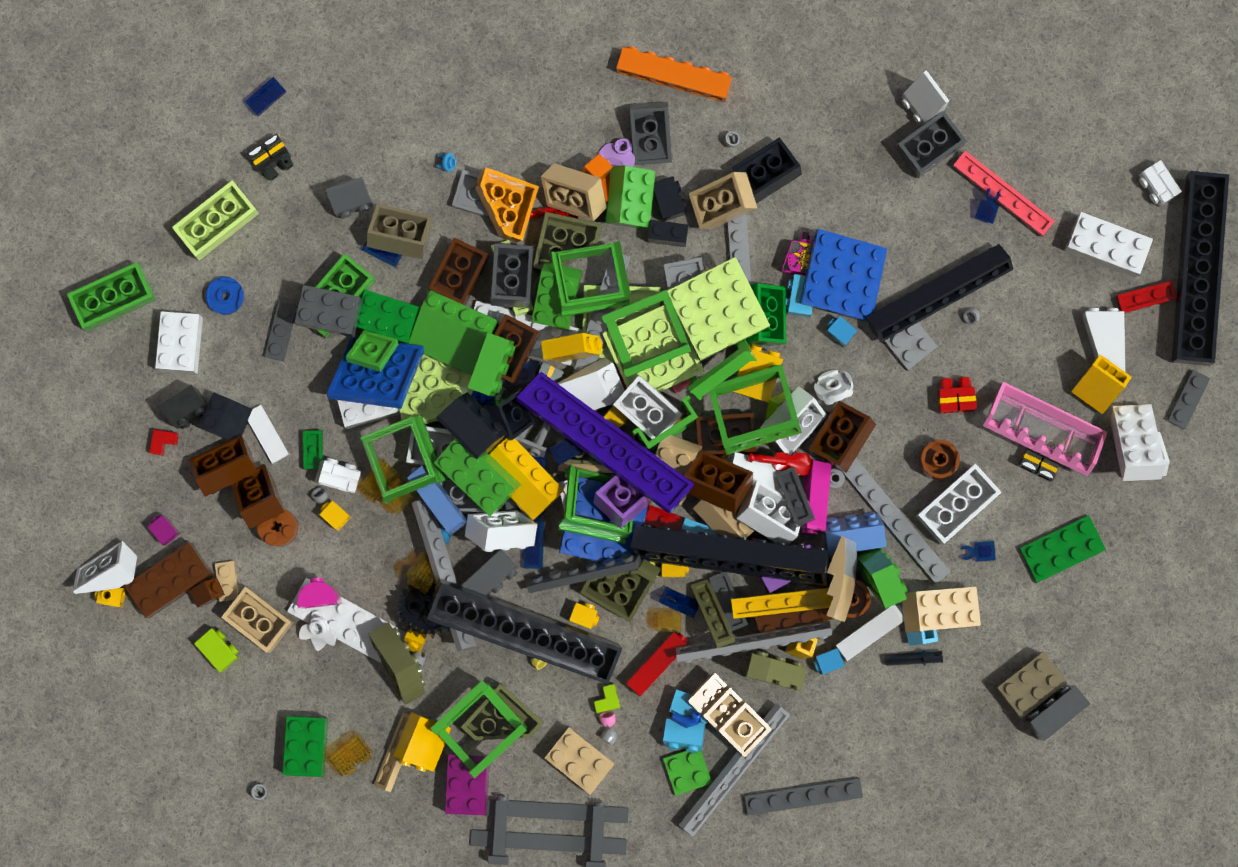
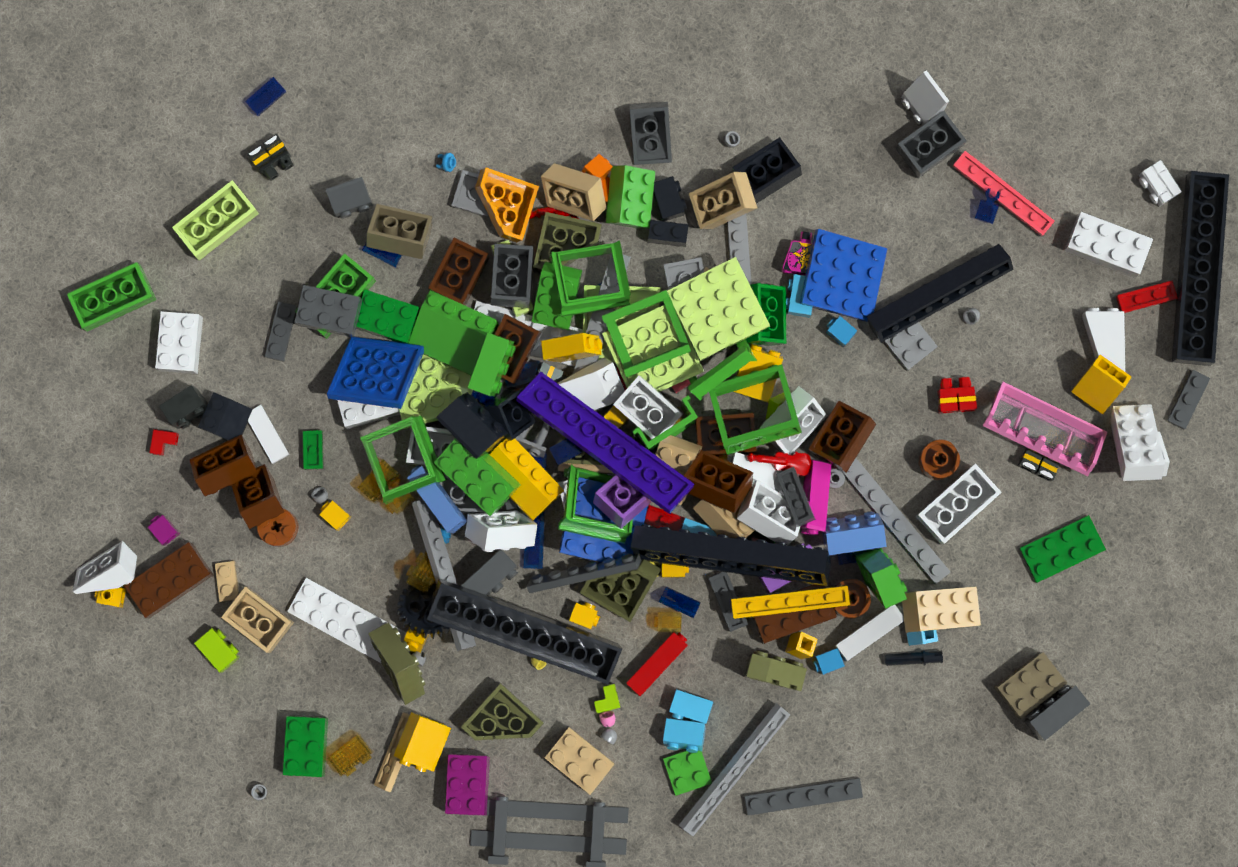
(207, 592): reddish brown brick -> none
(218, 288): blue plate -> none
(318, 595): dark pink brick -> none
(319, 635): white plate -> none
(337, 476): white brick -> none
(372, 350): bright green plate -> none
(465, 703): bright green piece -> none
(617, 157): lavender plate -> none
(674, 74): orange brick -> none
(688, 721): blue arm -> none
(712, 613): olive plate -> none
(729, 714): tan slope -> none
(760, 640): light grey plate -> none
(842, 389): white plate -> none
(842, 586): tan slope -> none
(983, 551): clear blue plate -> none

